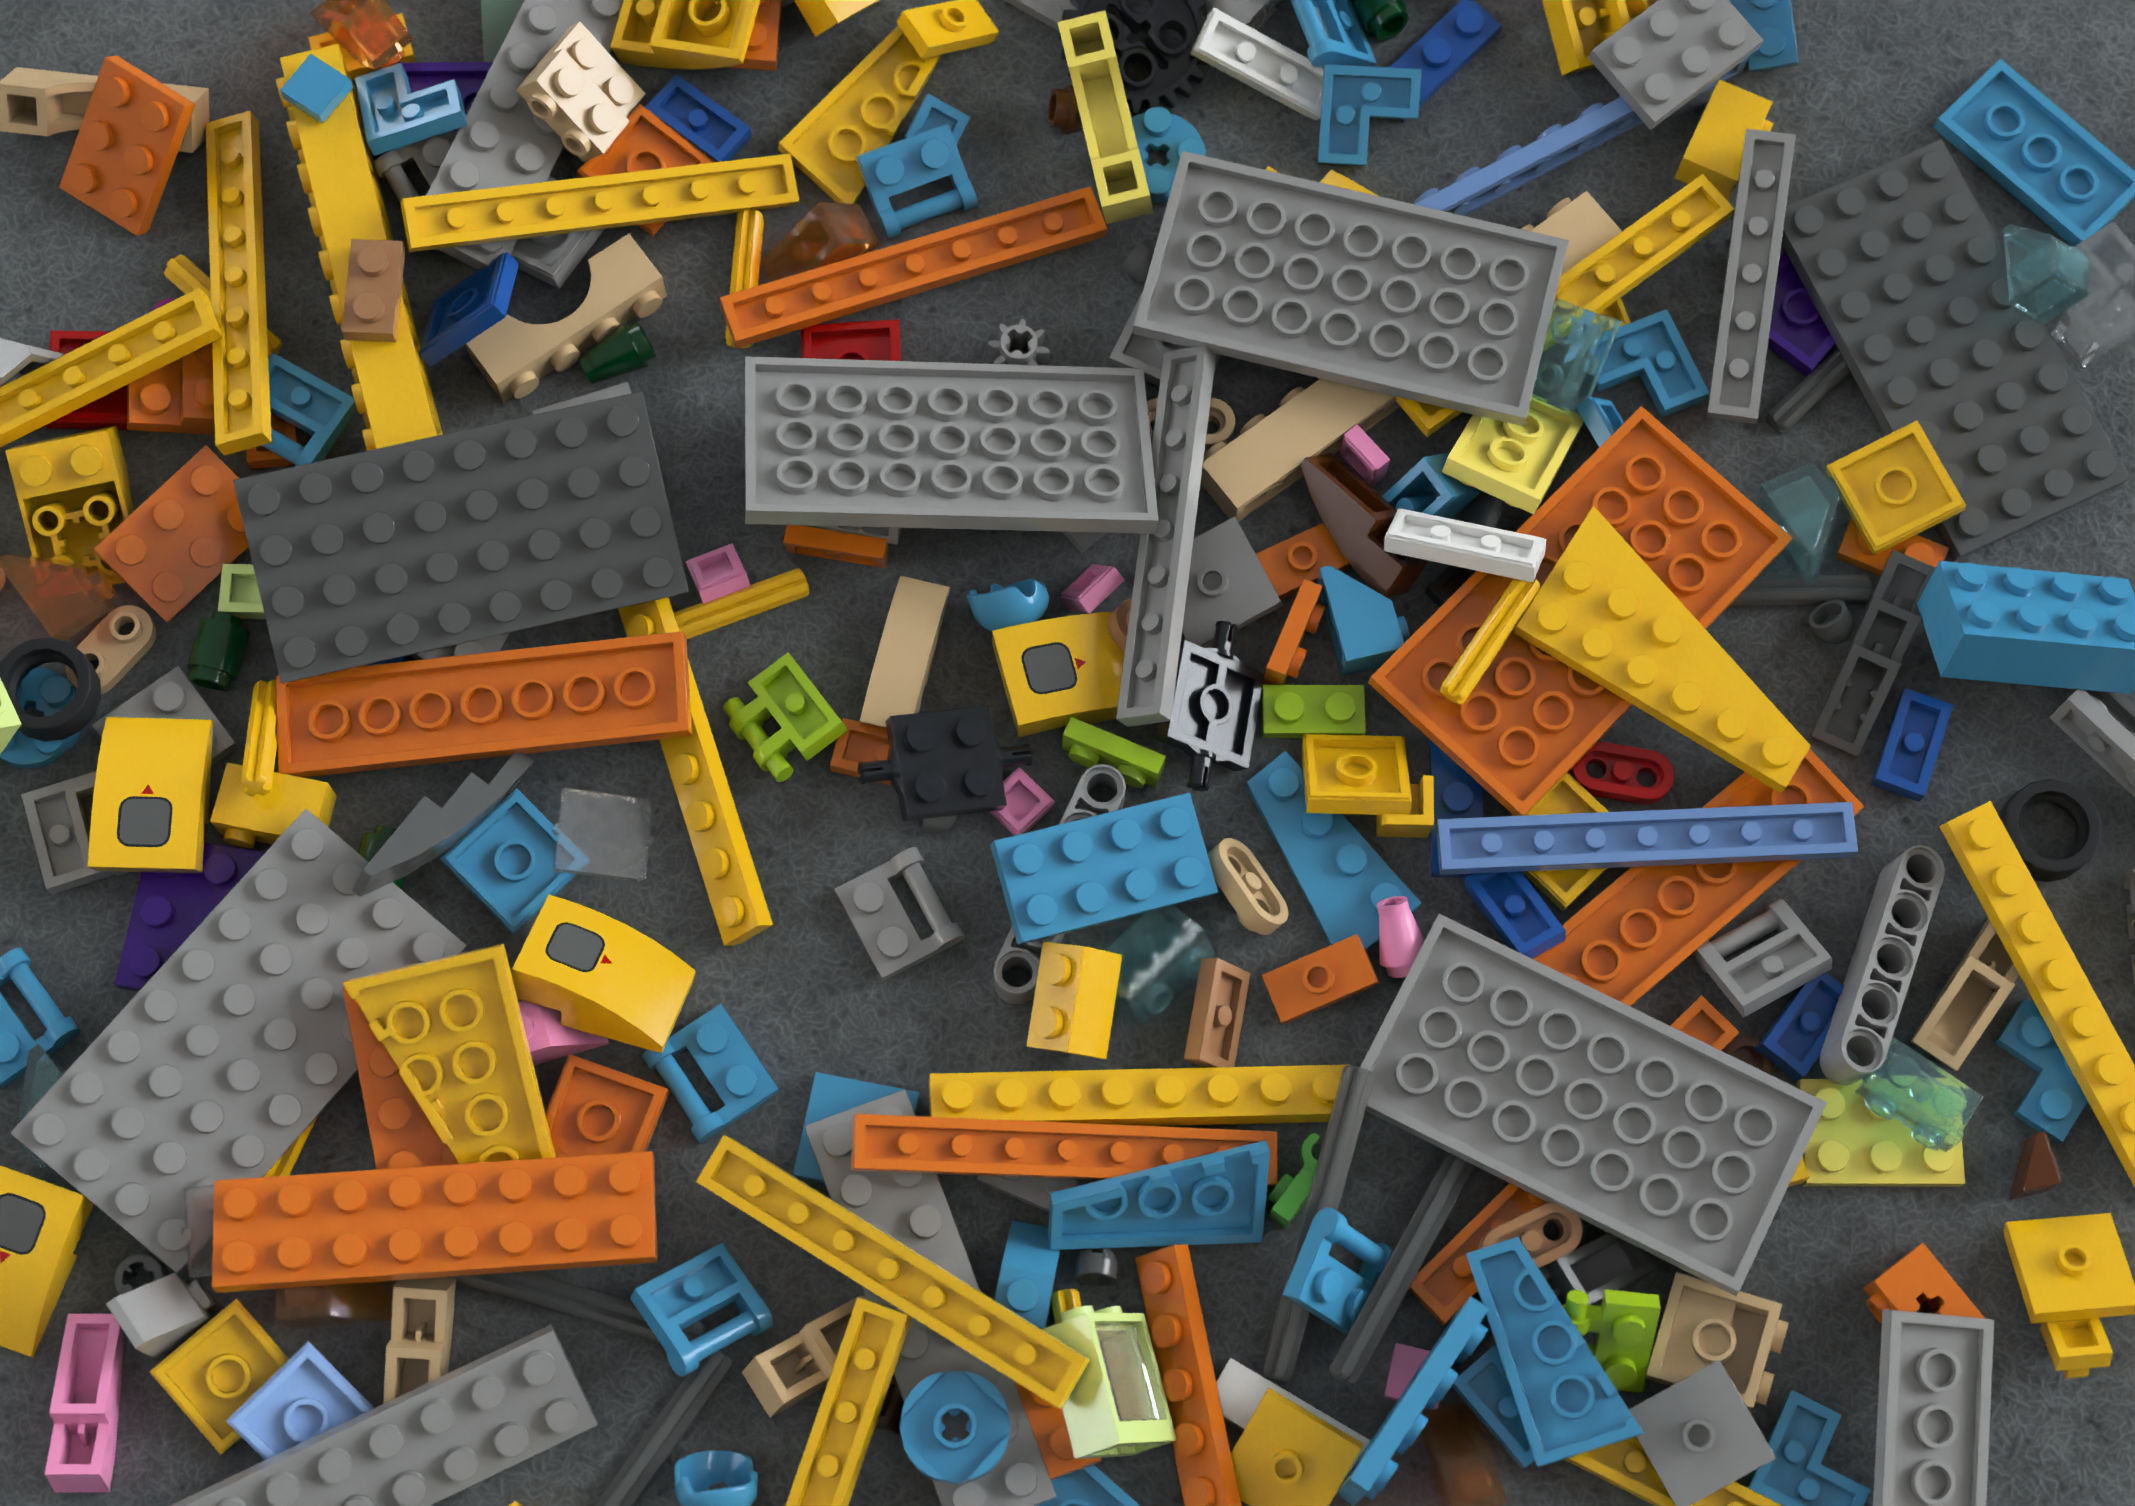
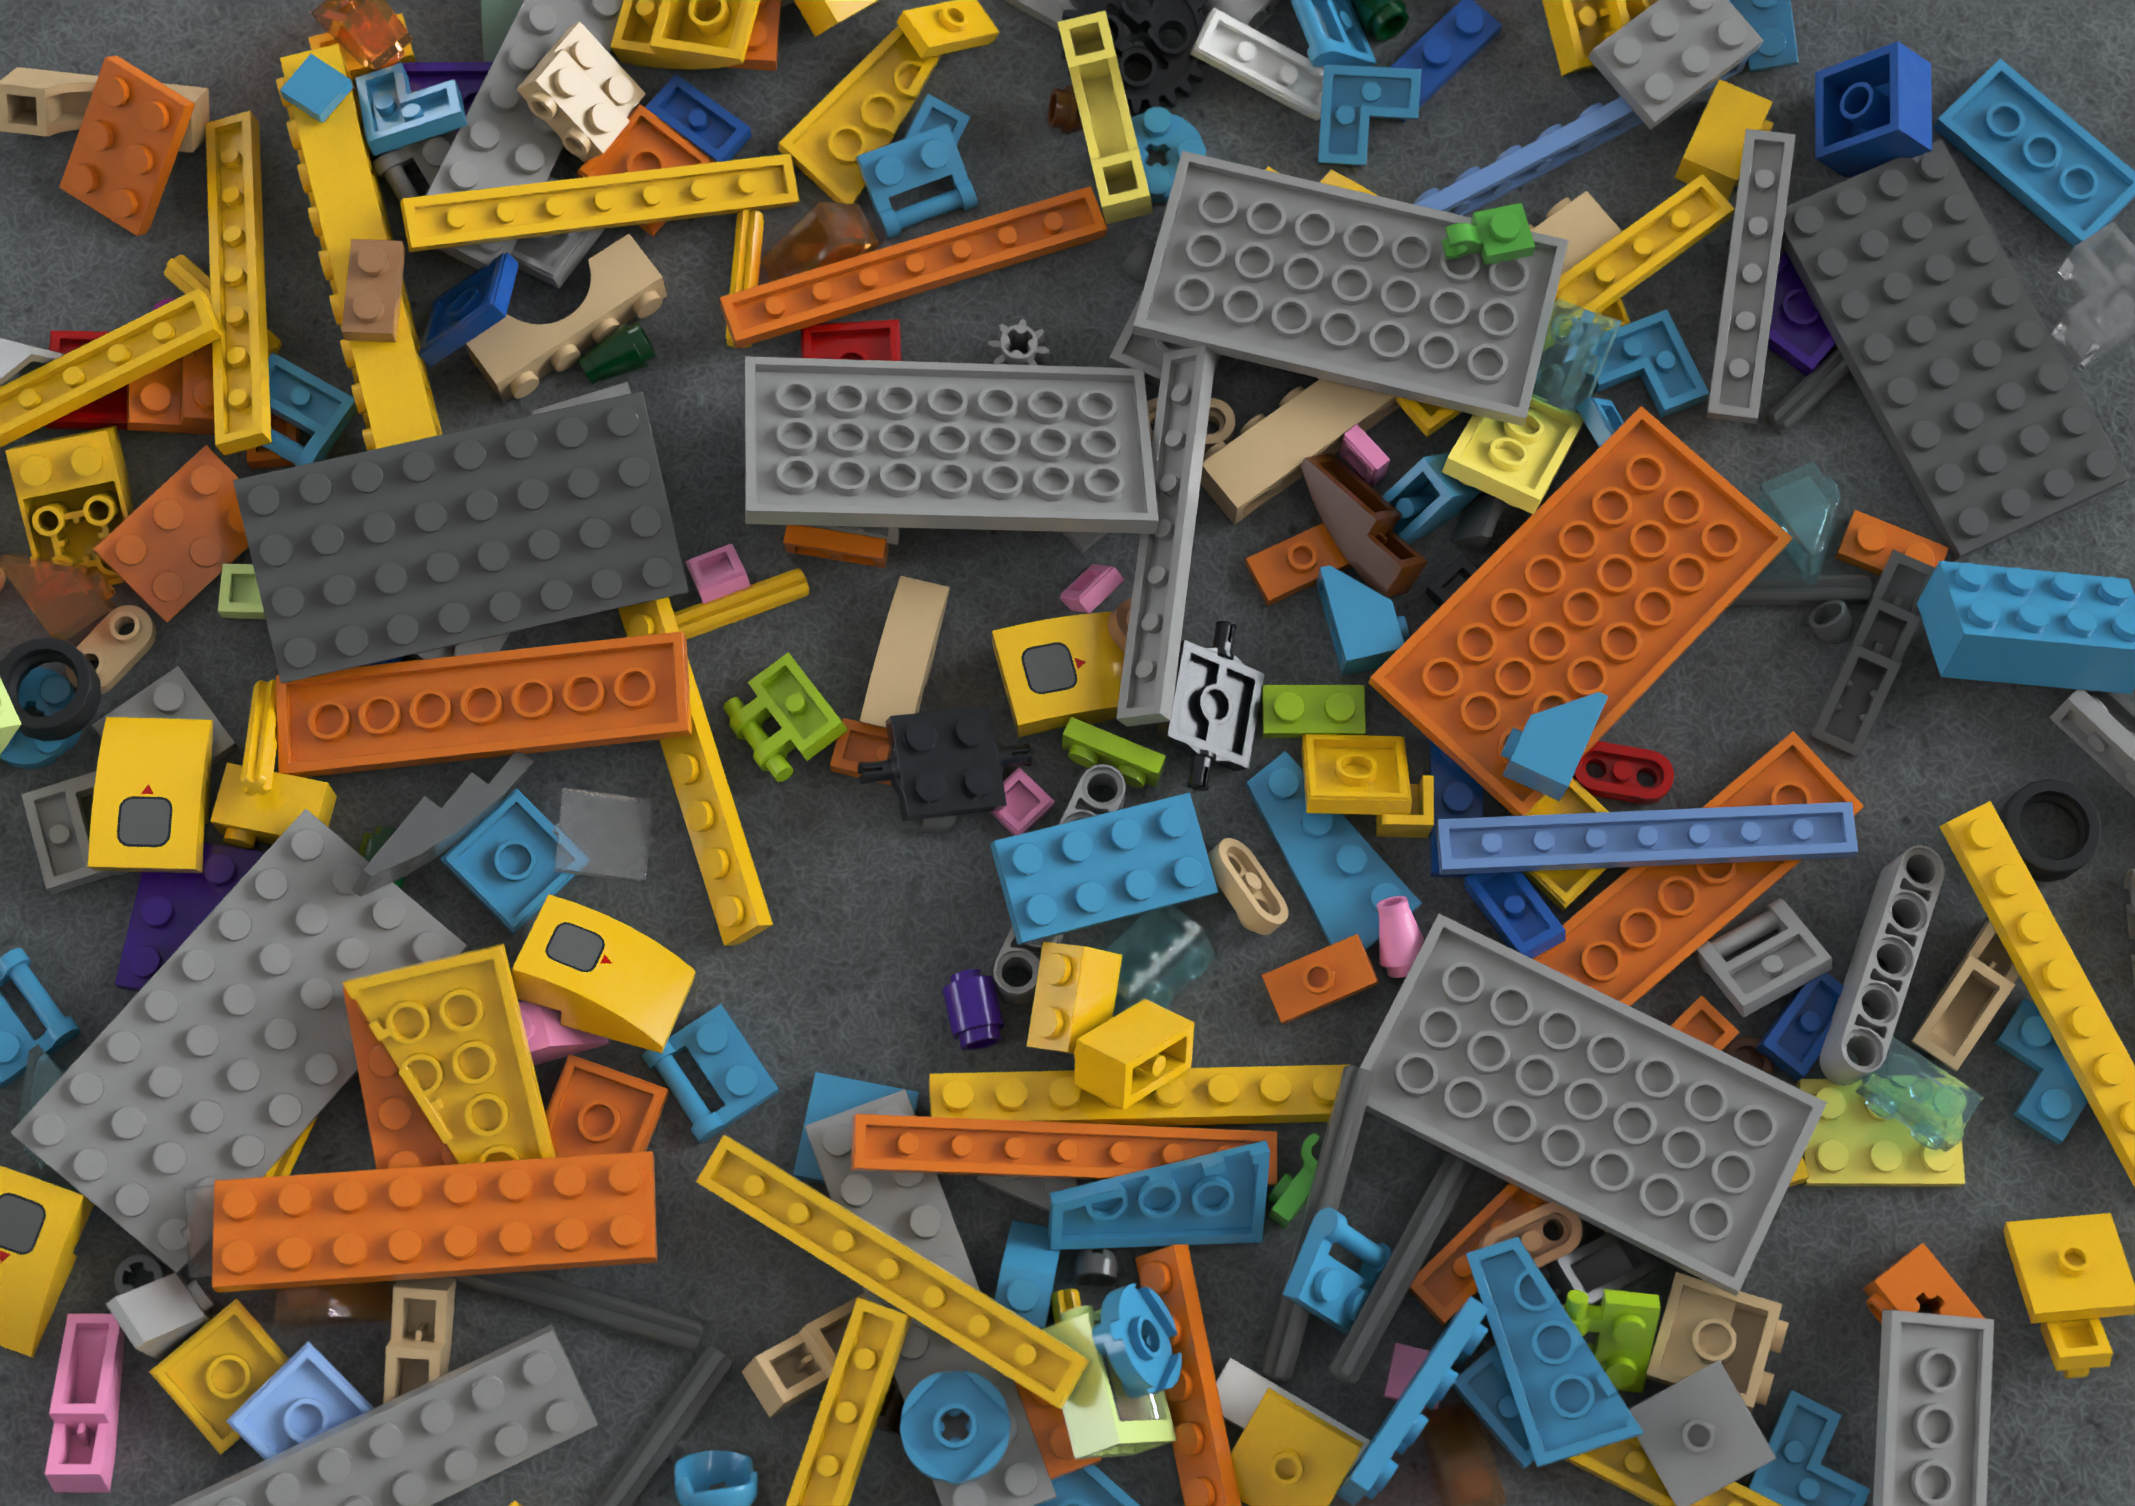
(218, 651): dark green brick -> none
(693, 1293): dark azure plate -> none
(883, 921): light grey plate -> none
(973, 1009): none -> dark purple brick
(1009, 605): dark azure hair -> none
(1133, 1053): none -> yellow brick
(1137, 1341): none -> dark azure plate
(1217, 1014): medium nougat plate -> none
(1225, 584): light grey plate -> none
(1304, 616): orange plate -> none
(1465, 545): white tile -> none
(1489, 640): yellow axle -> none
(1495, 233): none -> bright green plate
(1552, 745): none -> dark azure slope
(1635, 638): yellow wing -> none
(1873, 110): none -> blue brick
(1895, 488): yellow plate -> none
(1912, 744): blue plate -> none
(2036, 1168): reddish brown slope -> none
(2043, 273): clear light blue slope -> none

